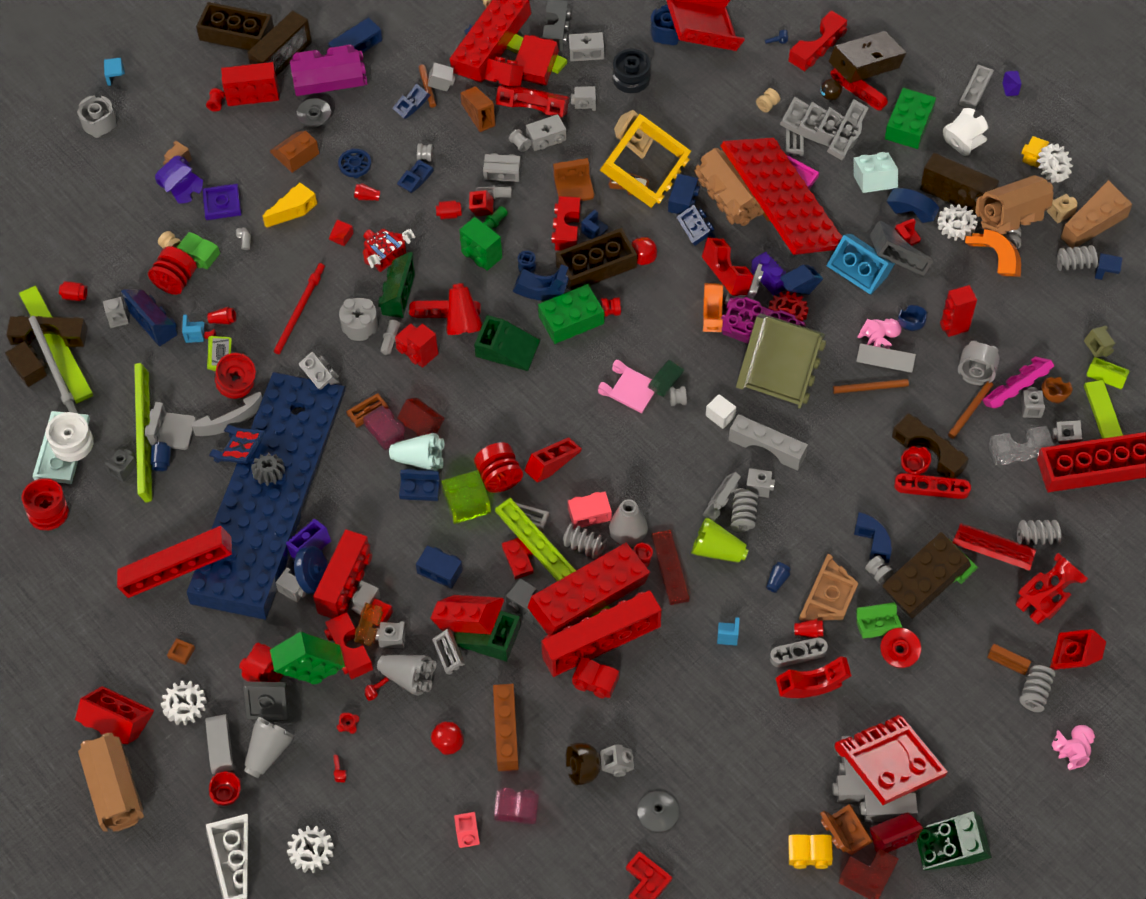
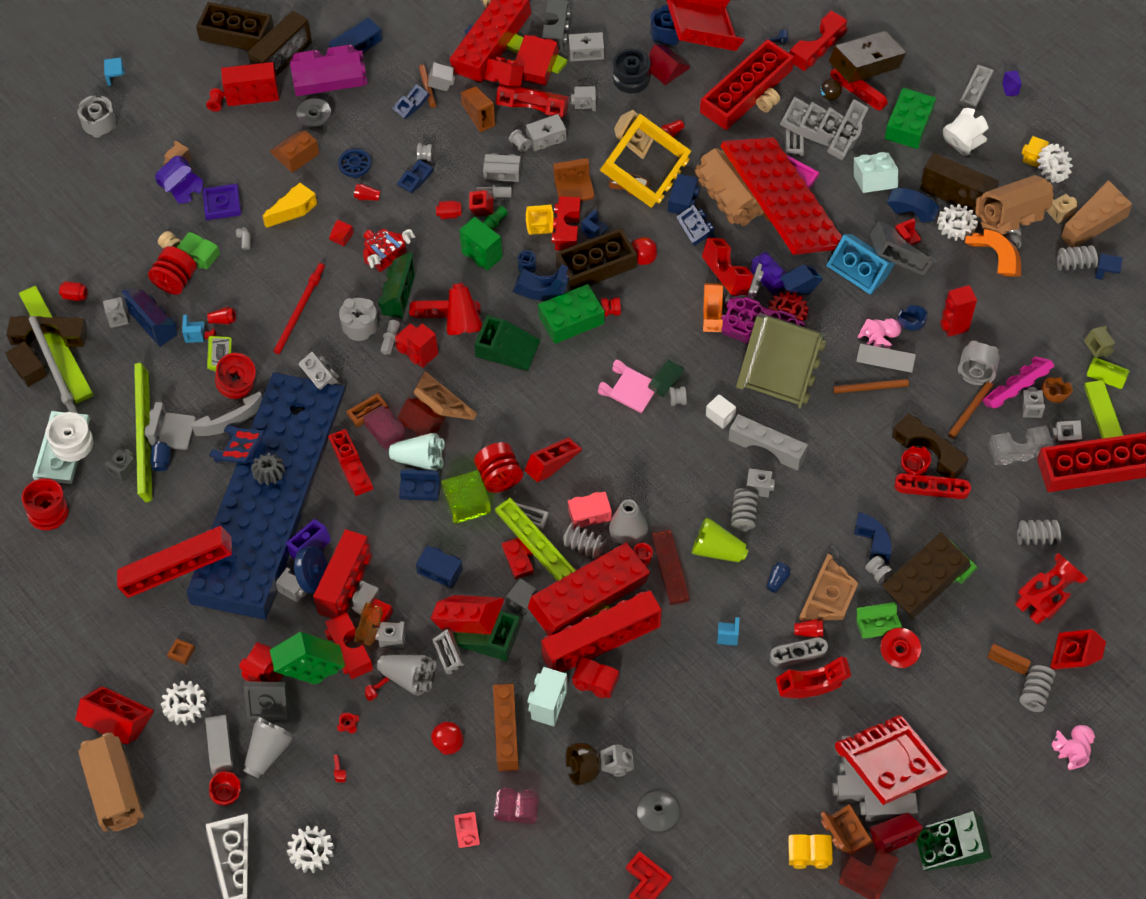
(350, 462): none -> red slope
(441, 399): none -> medium nougat wing
(539, 219): none -> yellow piece
(548, 696): none -> light aqua brick
(666, 64): none -> dark red slope
(673, 128): none -> red cone
(721, 496): light grey hinge -> none
(746, 83): none -> red brick
(994, 546): red fence -> none

